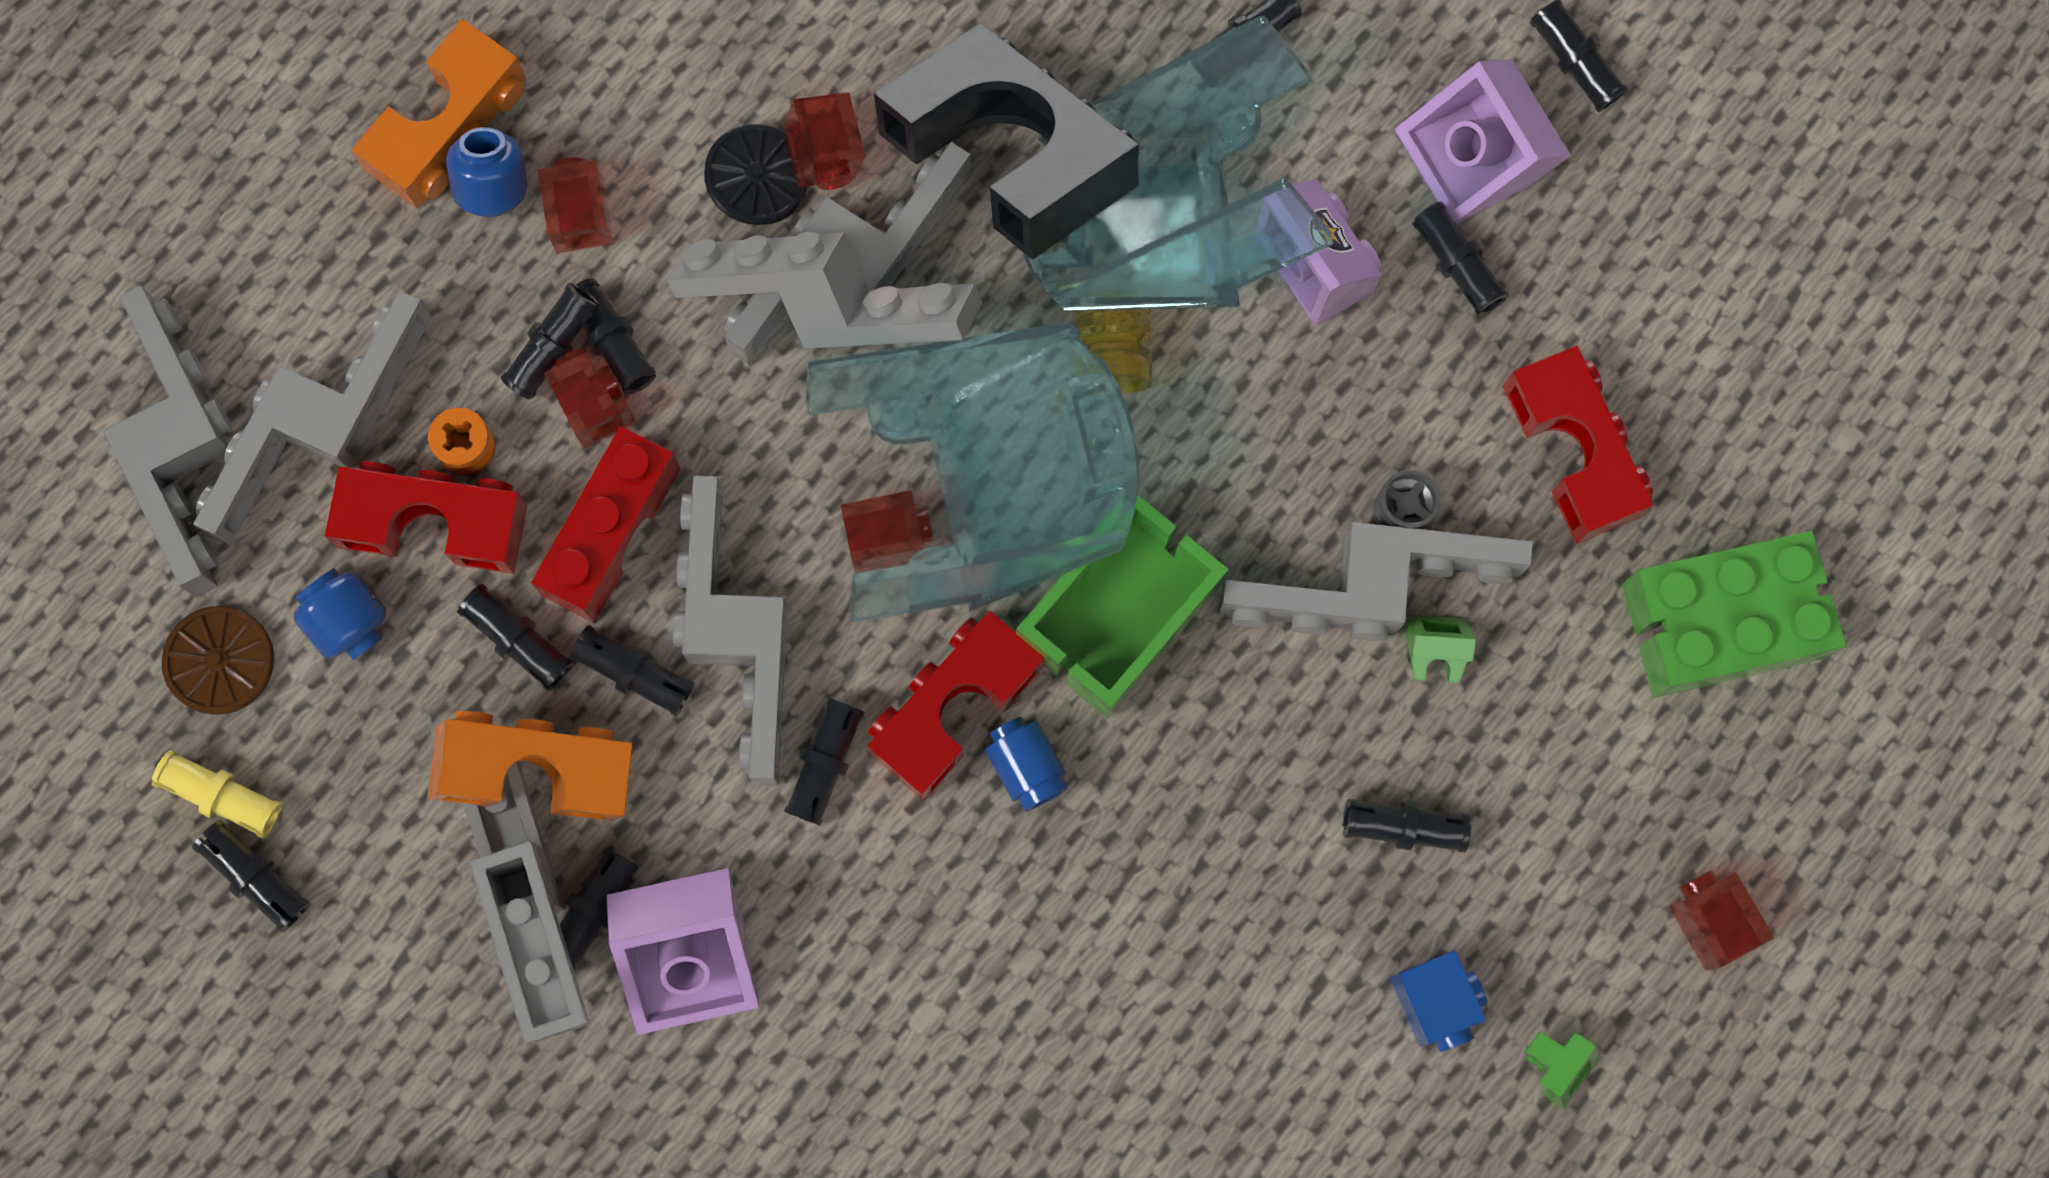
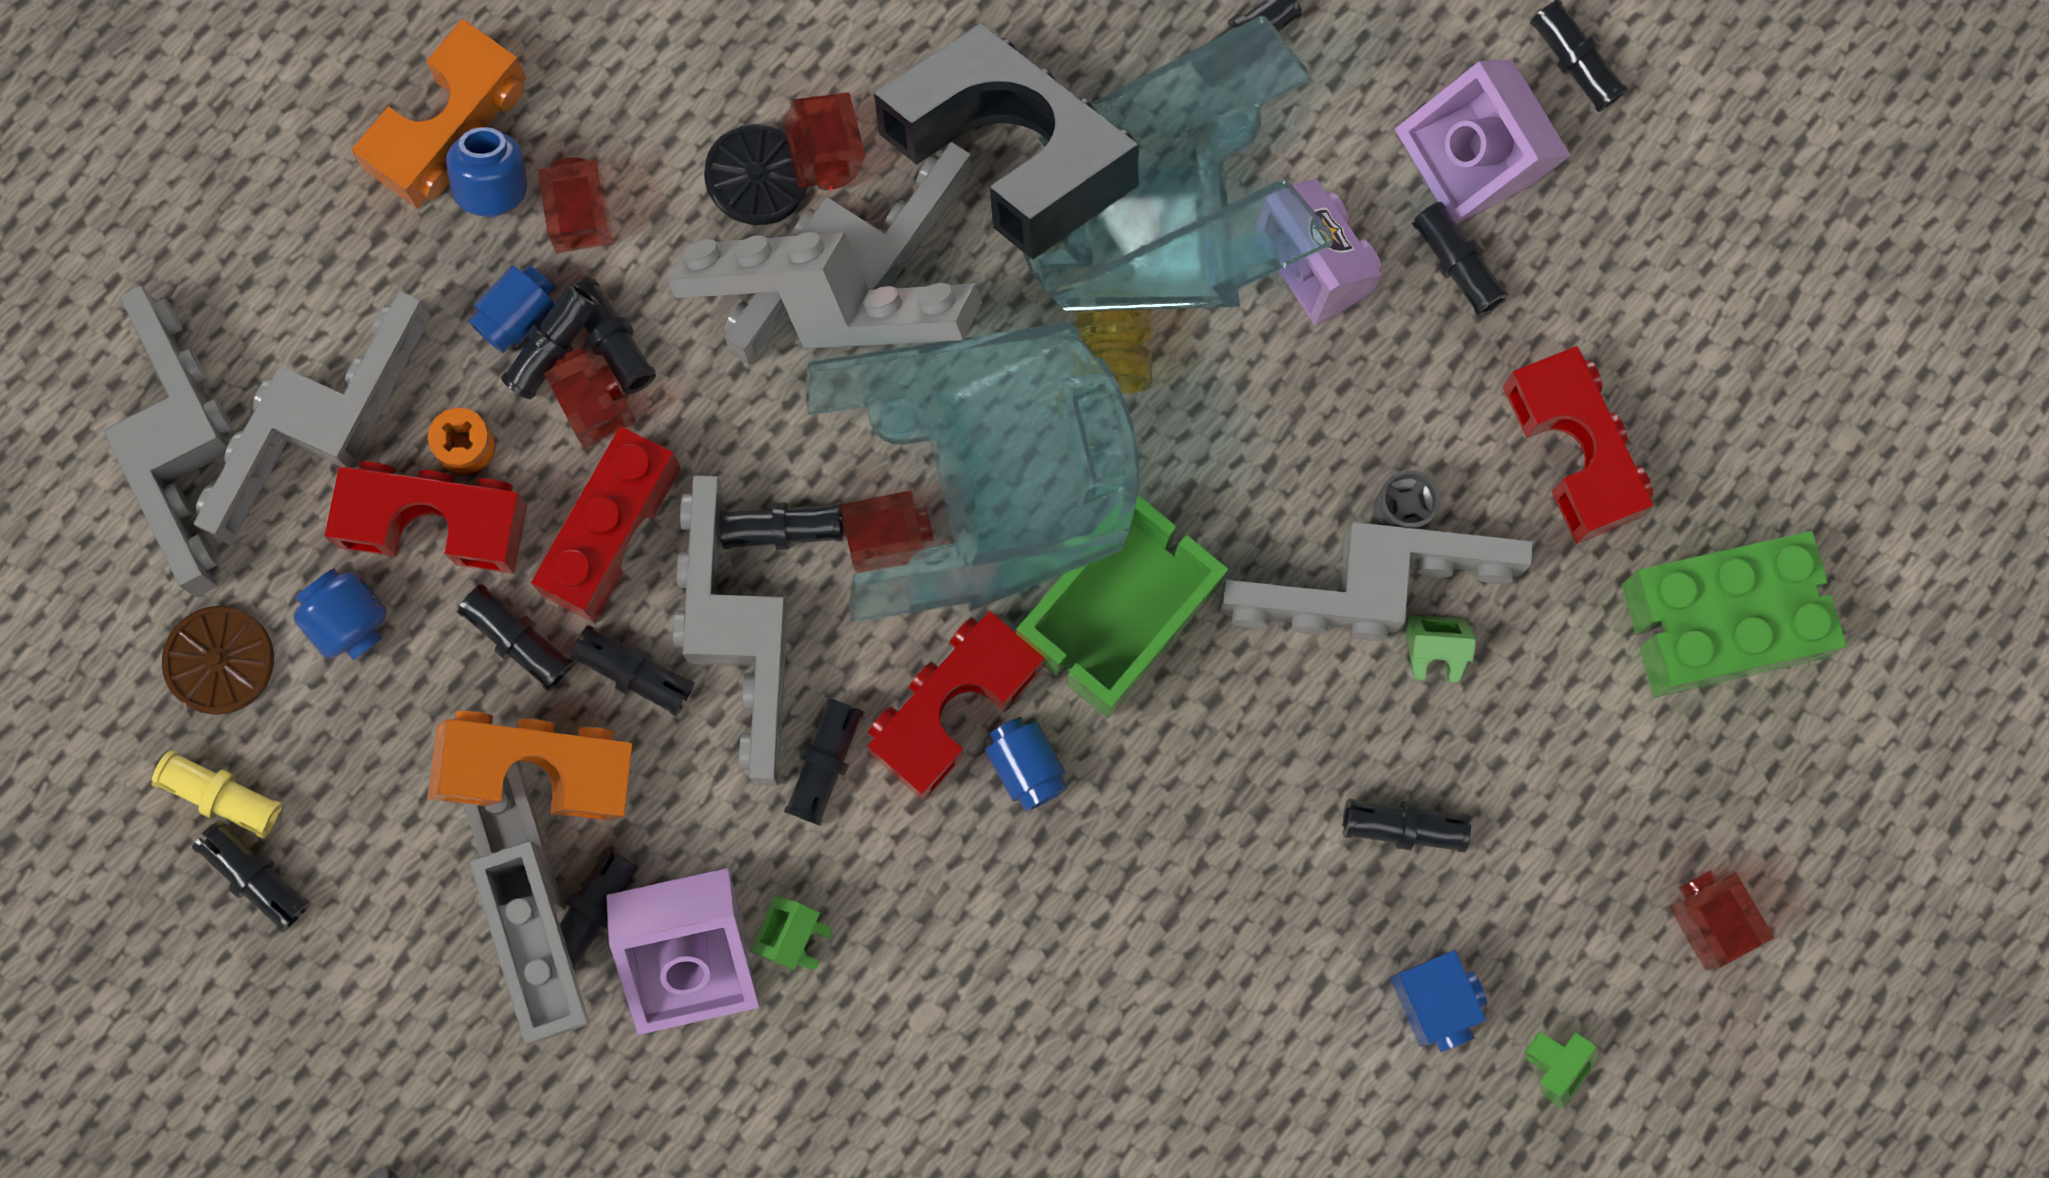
(512, 307): none -> blue brick
(781, 526): none -> black pin
(787, 932): none -> bright green tile

